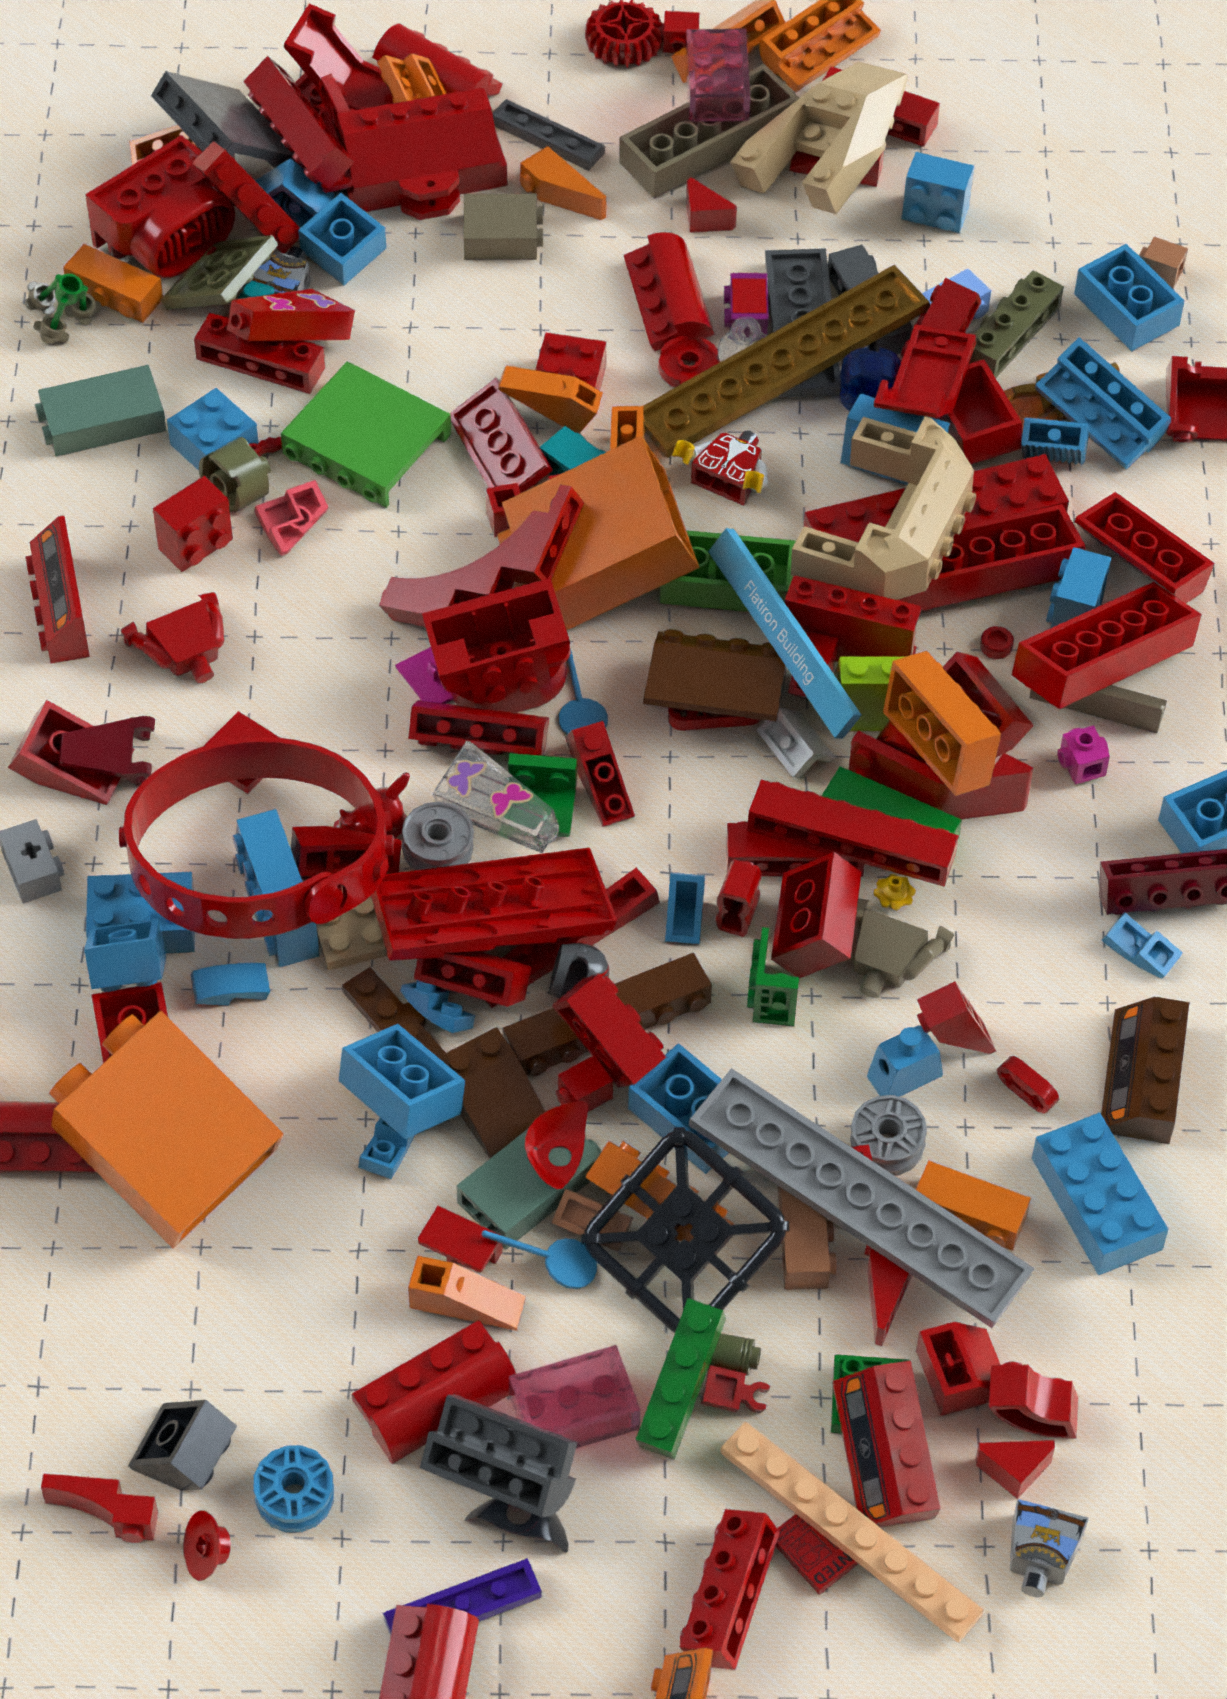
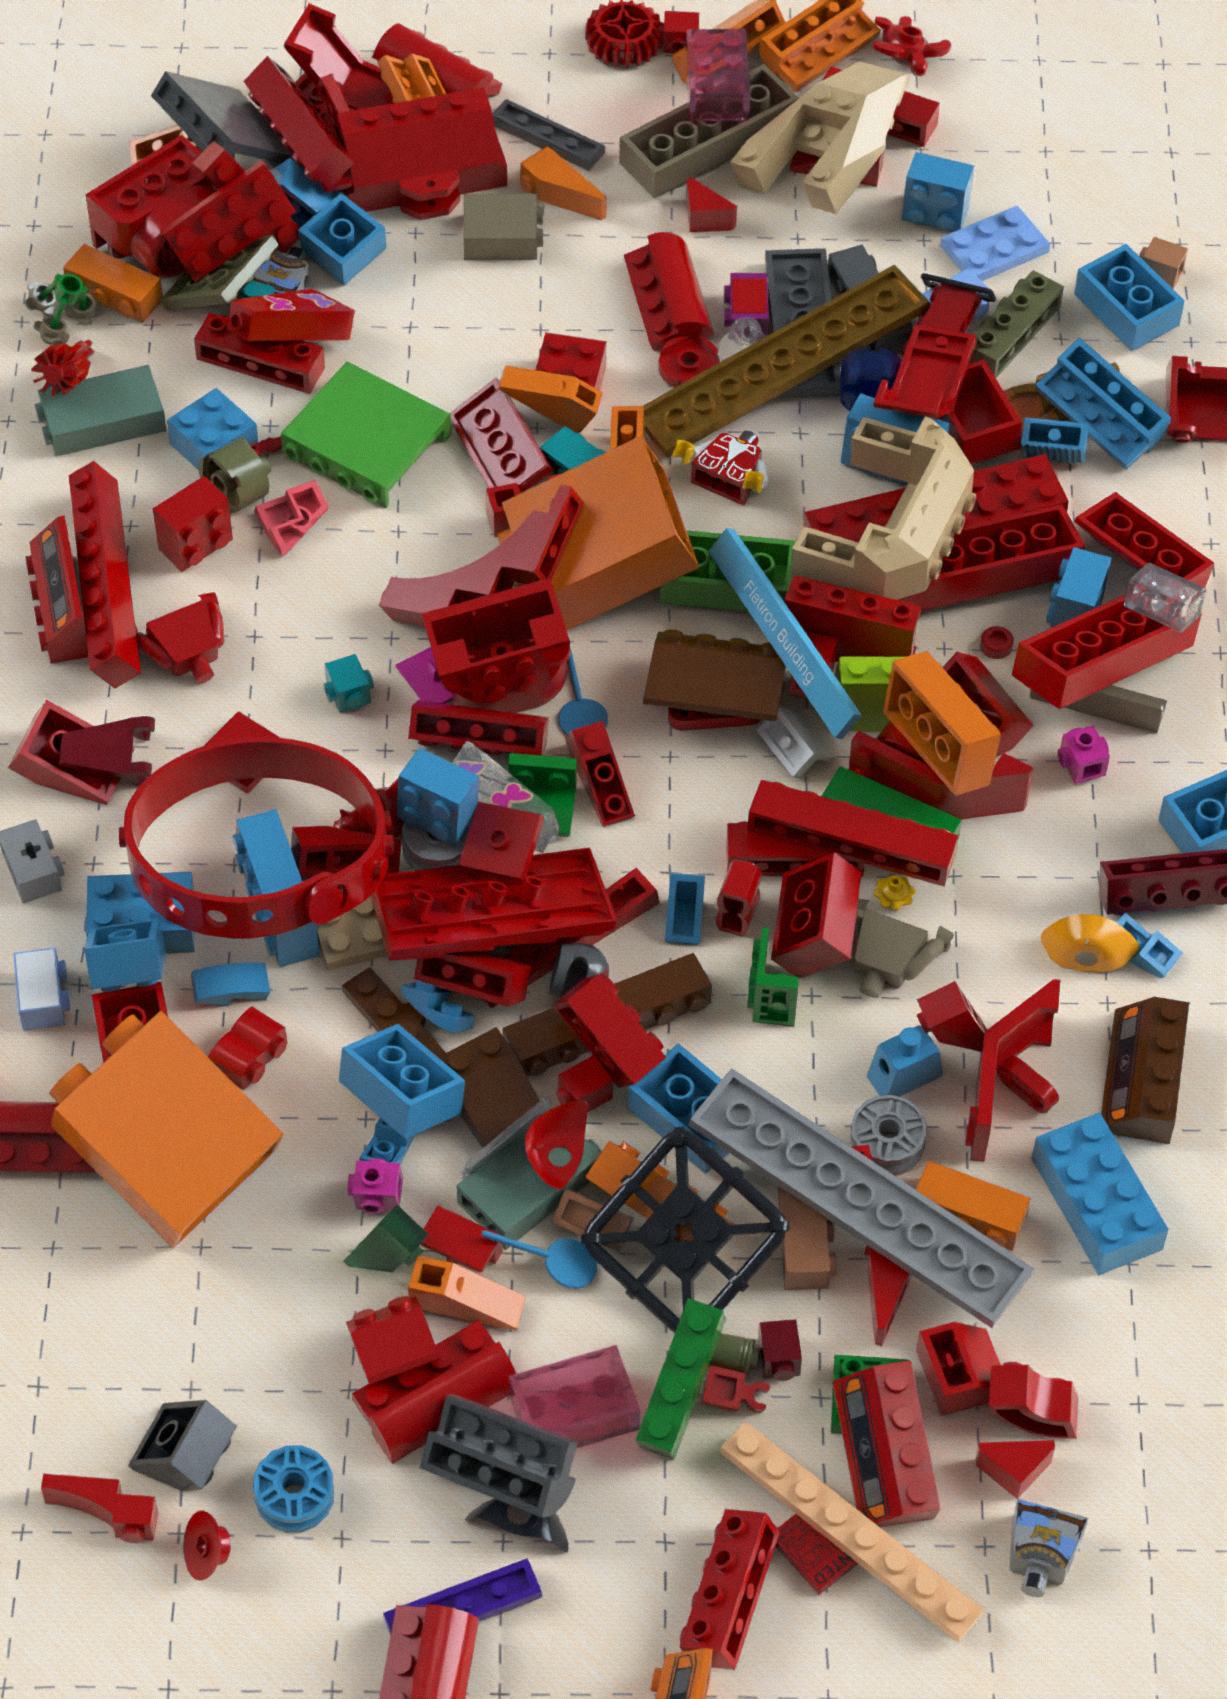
(39, 988): none -> brick
(63, 366): none -> red piece
(104, 575): none -> red brick
(228, 221): none -> red plate
(249, 1047): none -> red brick
(347, 683): none -> teal brick
(376, 1185): none -> dark pink brick
(389, 1243): none -> clear green slope
(392, 1339): none -> red slope
(437, 796): none -> dark azure brick
(501, 841): none -> red plate
(506, 1137): none -> clear piece
(780, 1349): none -> dark red brick
(908, 45): none -> red animal
(928, 278): none -> black piece
(995, 244): none -> light blue plate
(1010, 1036): none -> red windscreen
(1107, 941): none -> light orange piece
(1164, 597): none -> clear brick

